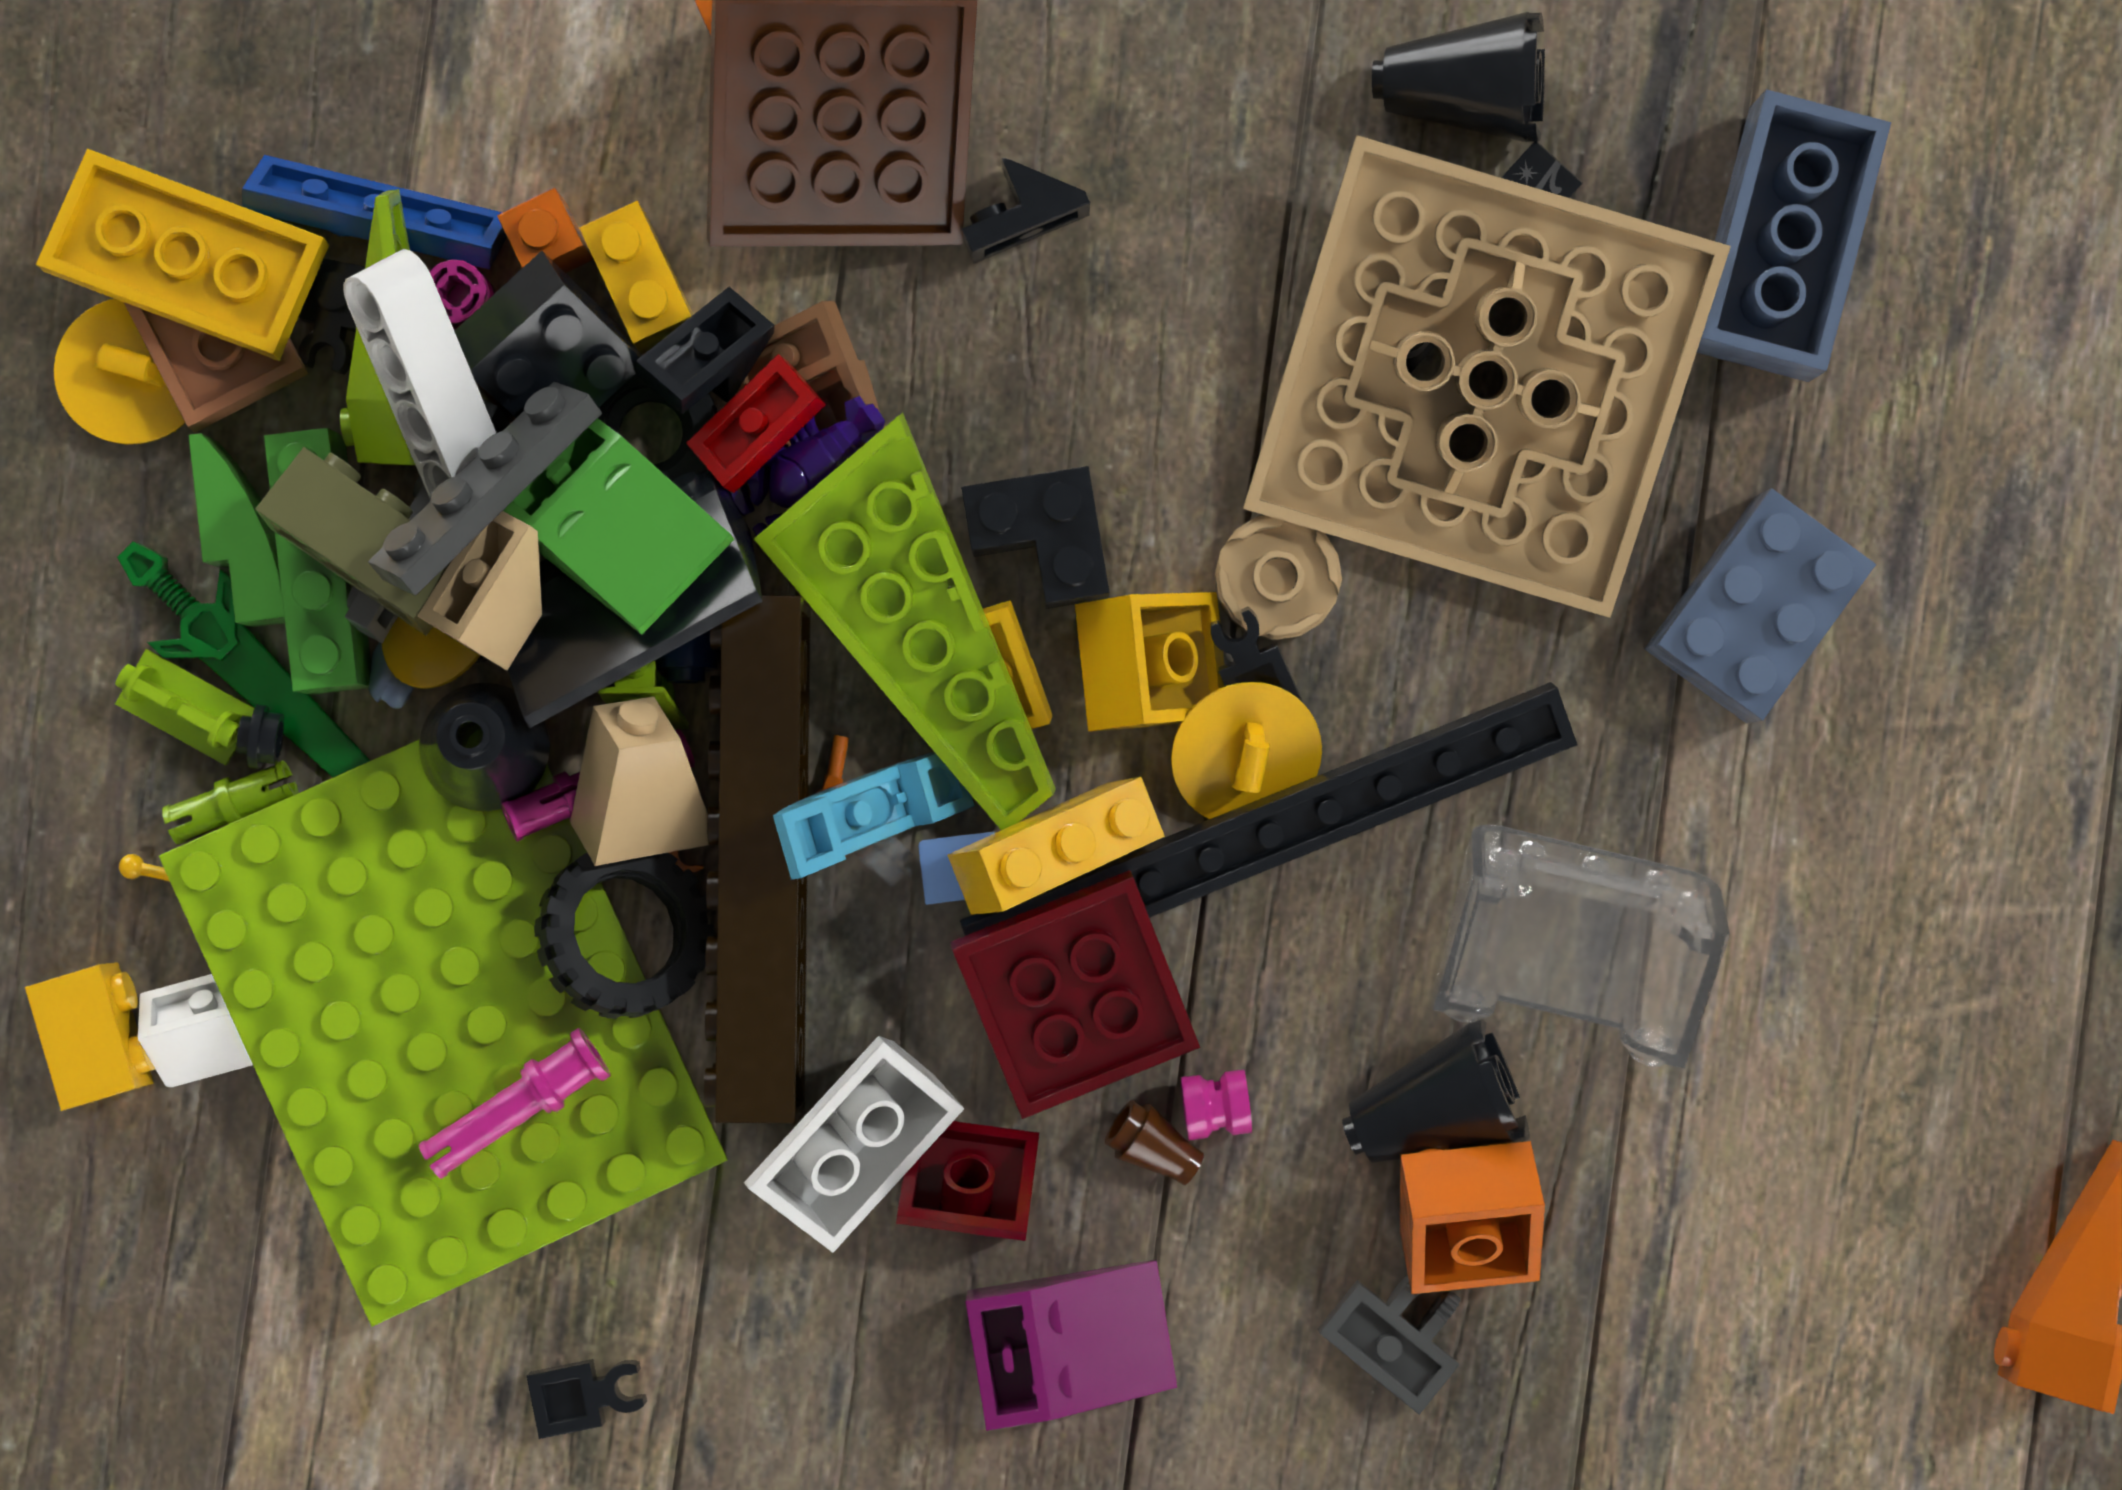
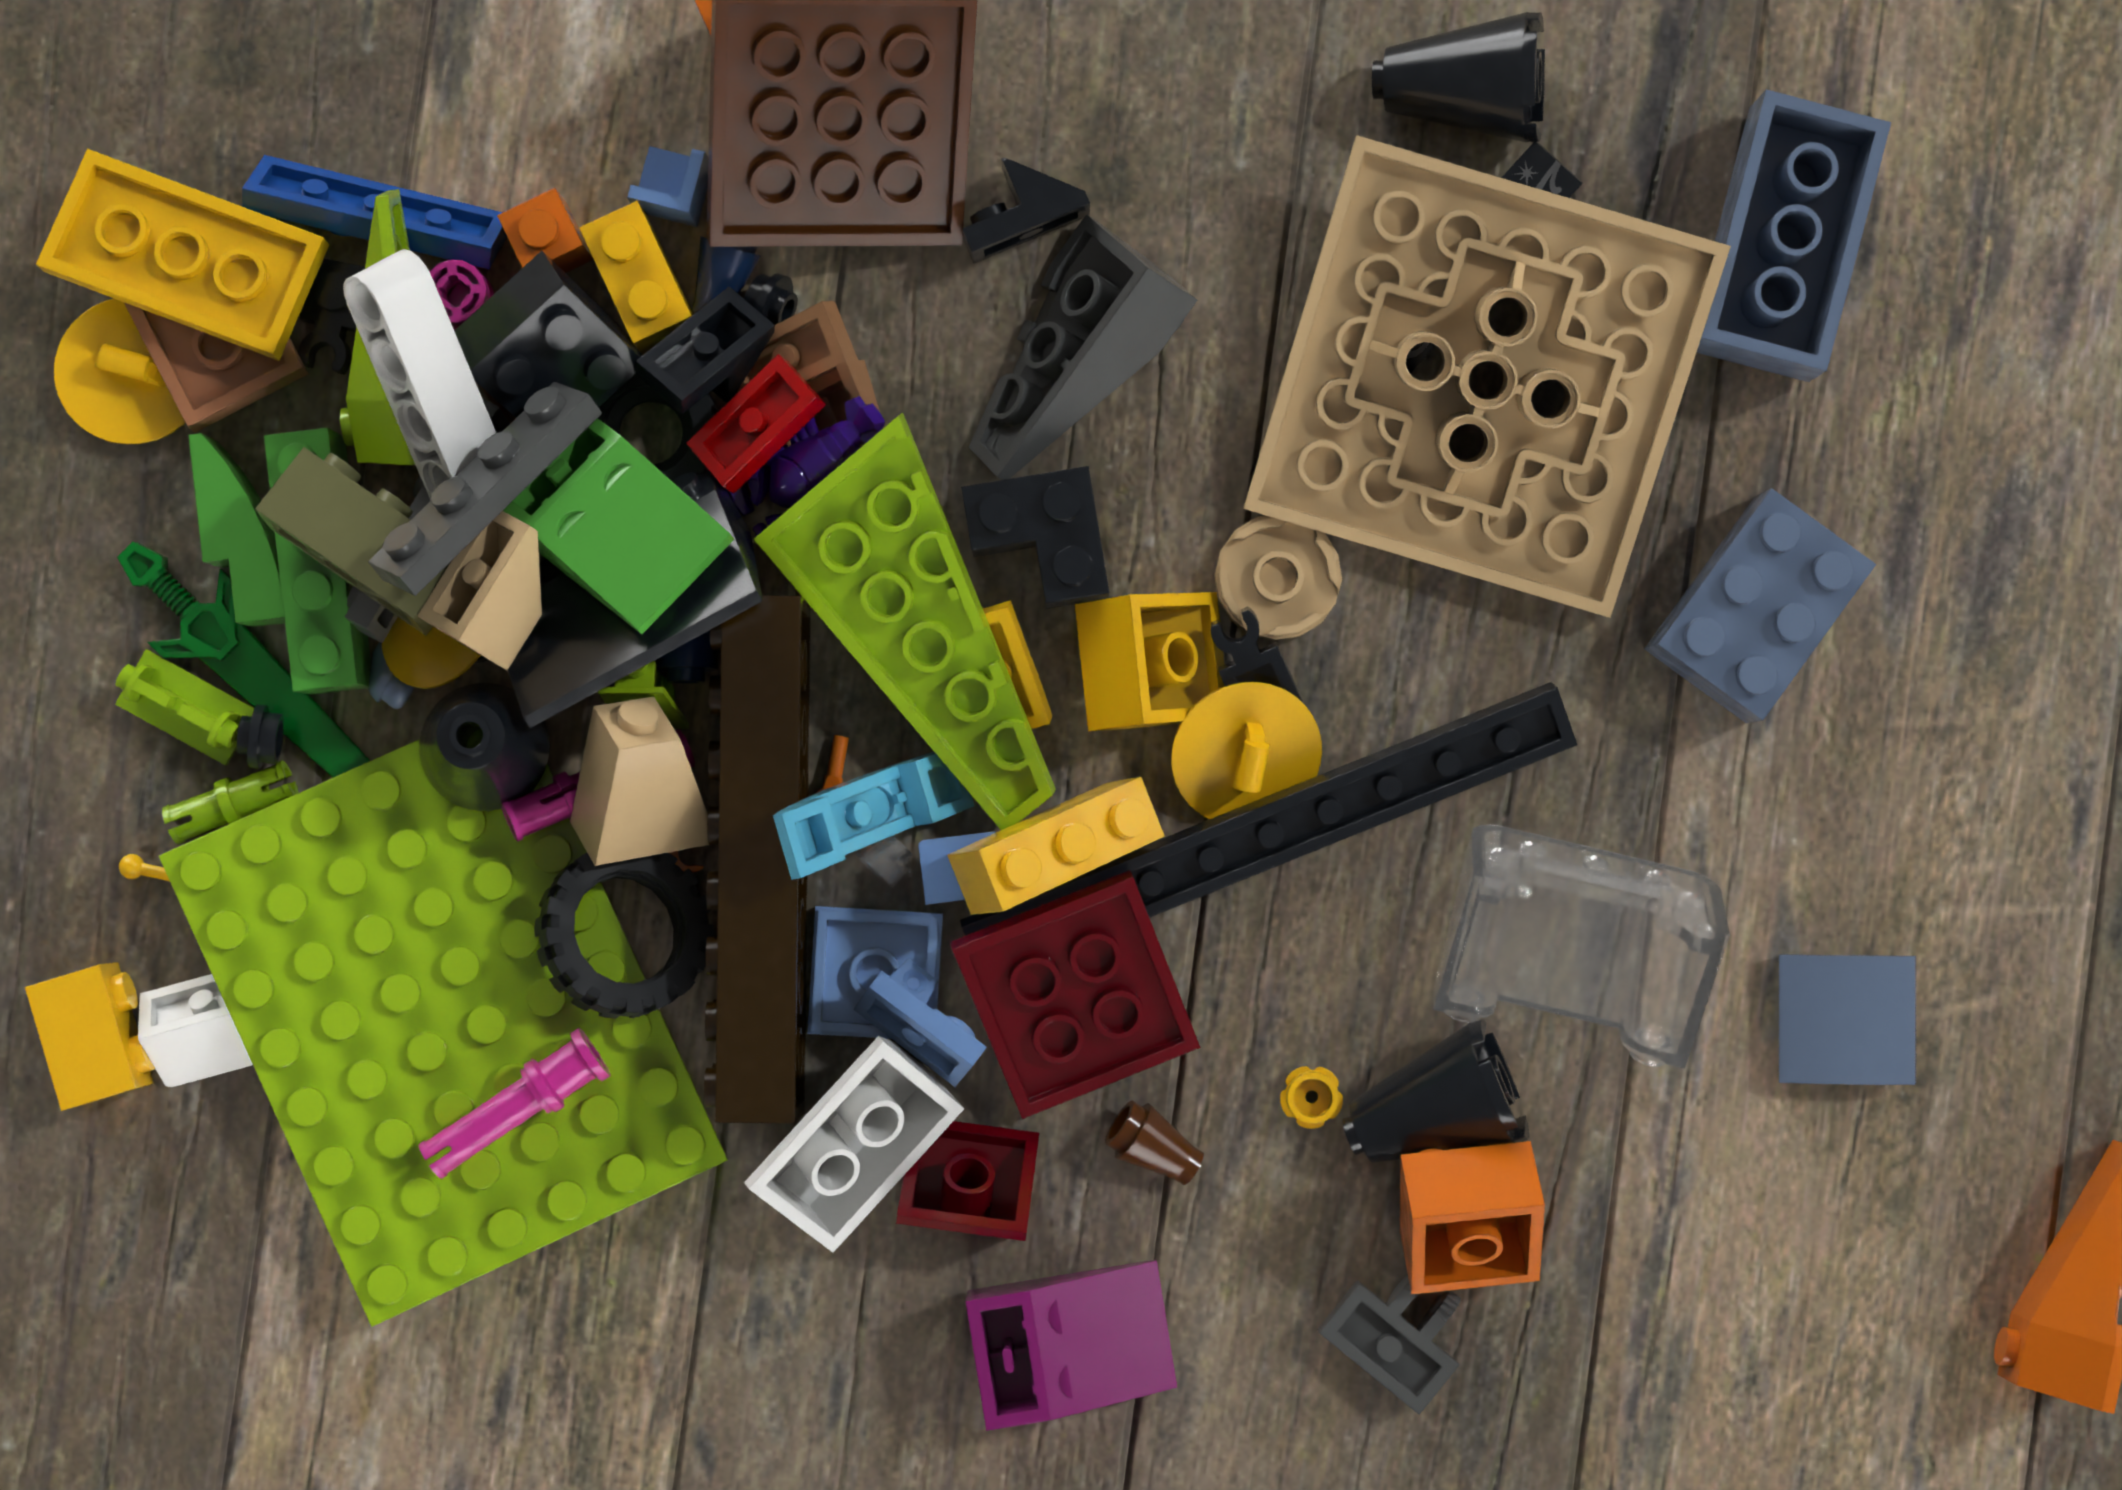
(573, 1397): black plate -> none
(672, 185): none -> medium blue panel
(722, 269): none -> dark blue cone
(773, 297): none -> black plate
(852, 951): none -> light blue tile
(900, 1011): none -> medium blue hinge
(1094, 331): none -> dark grey wedge
(1216, 1104): dark pink wheel -> none
(1325, 1107): none -> yellow plate
(1847, 1019): none -> sand blue slope

